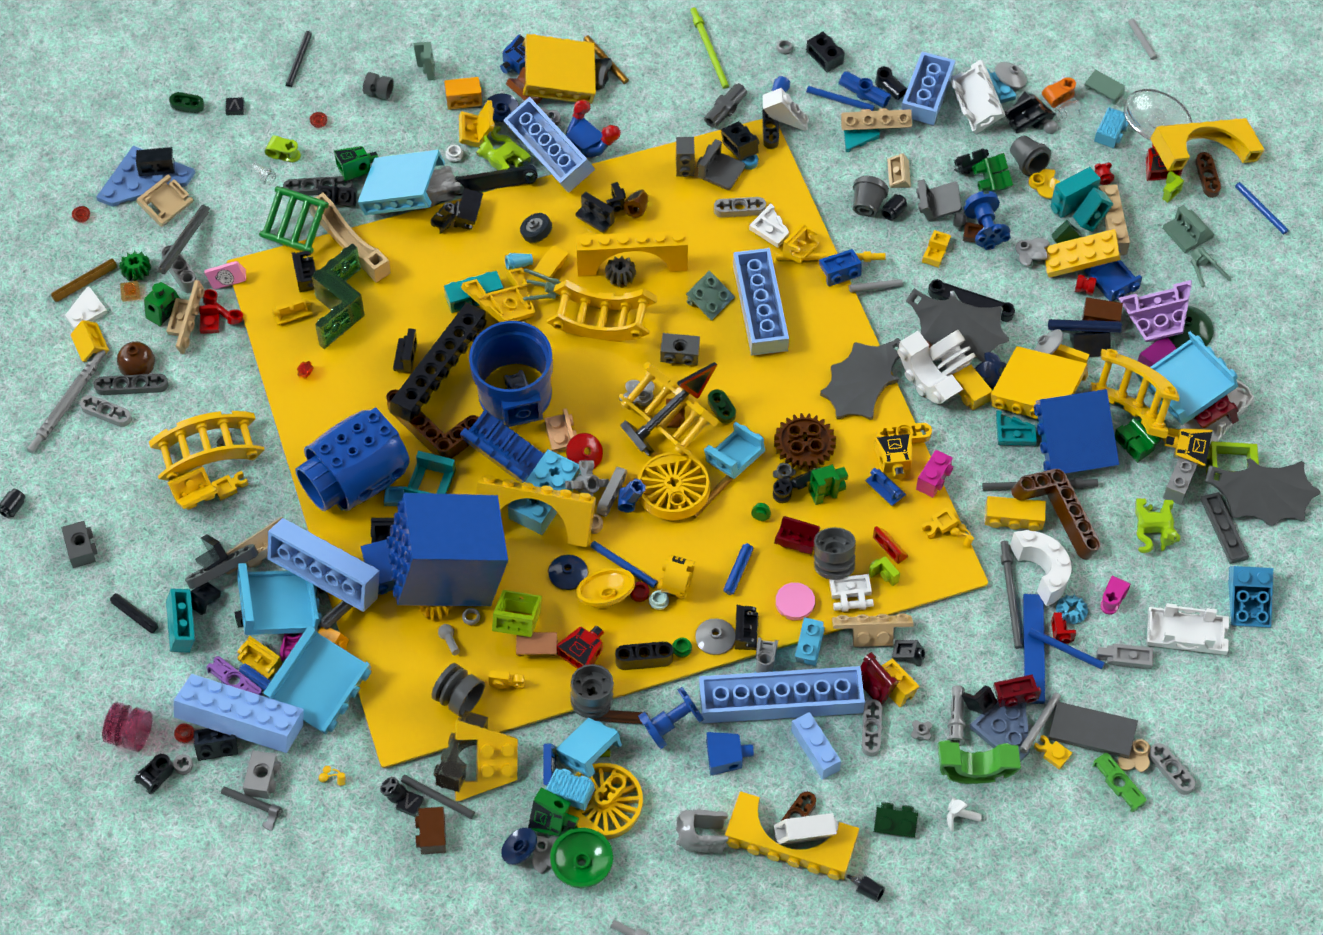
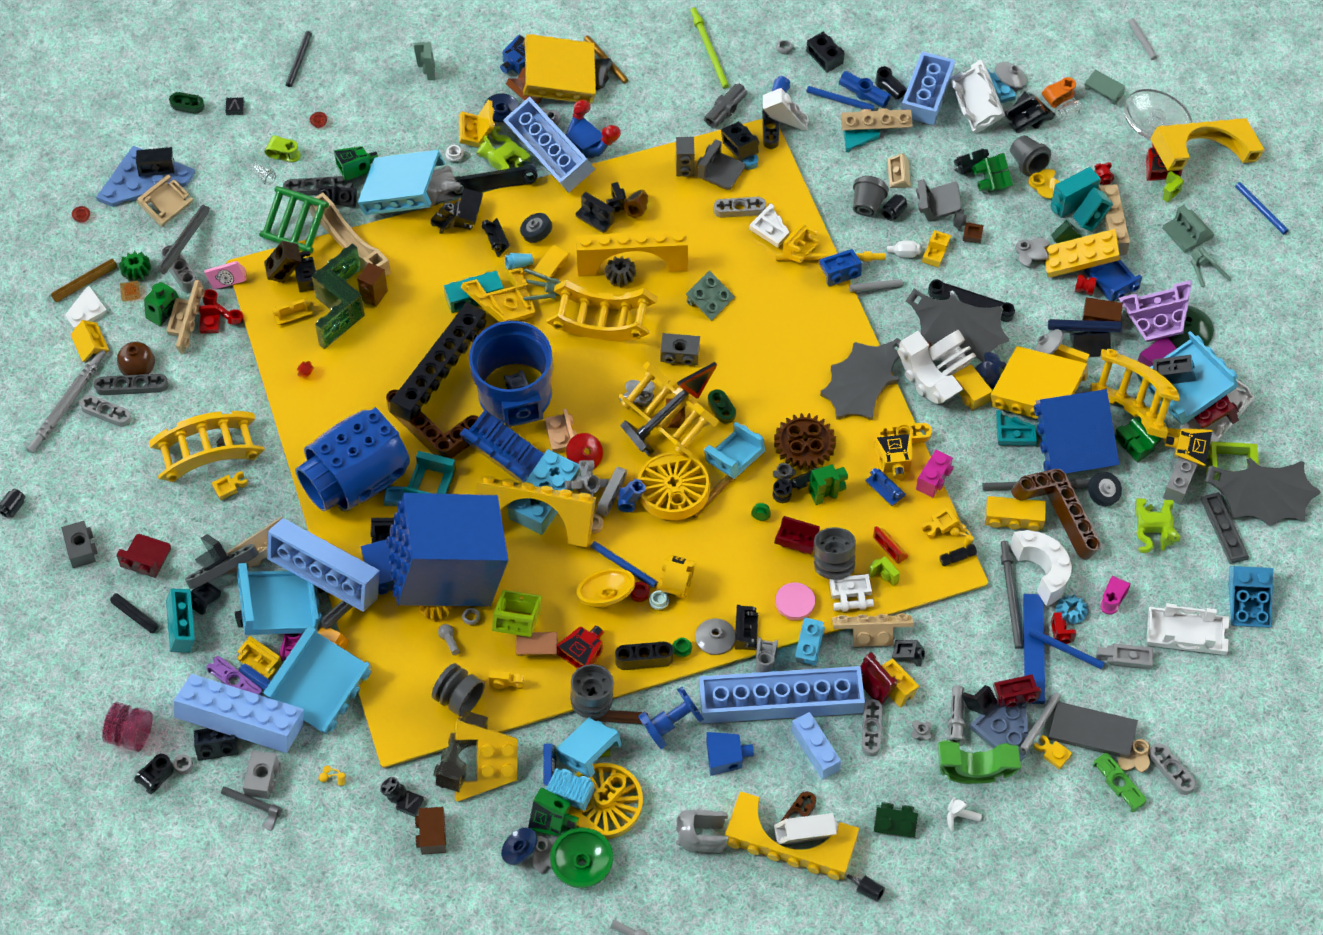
(144, 555): none -> dark red bracket
(184, 727): clear red plate -> none
(192, 488): yellow bracket -> none
(282, 261): none -> dark brown brick
(372, 284): none -> reddish brown brick
(377, 85): dark grey wheel -> none
(406, 352): black bracket -> none
(437, 796): dark grey bar -> none
(463, 93): light orange bracket -> none
(496, 236): none -> black hinge
(567, 579): dark blue dish -> none
(738, 569): blue axle -> none
(760, 301): light blue brick -> none
(905, 249): none -> white plant
(958, 554): none -> black axle
(982, 207): blue piece -> none
(1050, 126): light grey bar -> none
(1104, 489): none -> black wheel
(1111, 128): medium azure brick -> none
(1176, 369): none -> black hinge
(1210, 168): reddish brown beam -> none

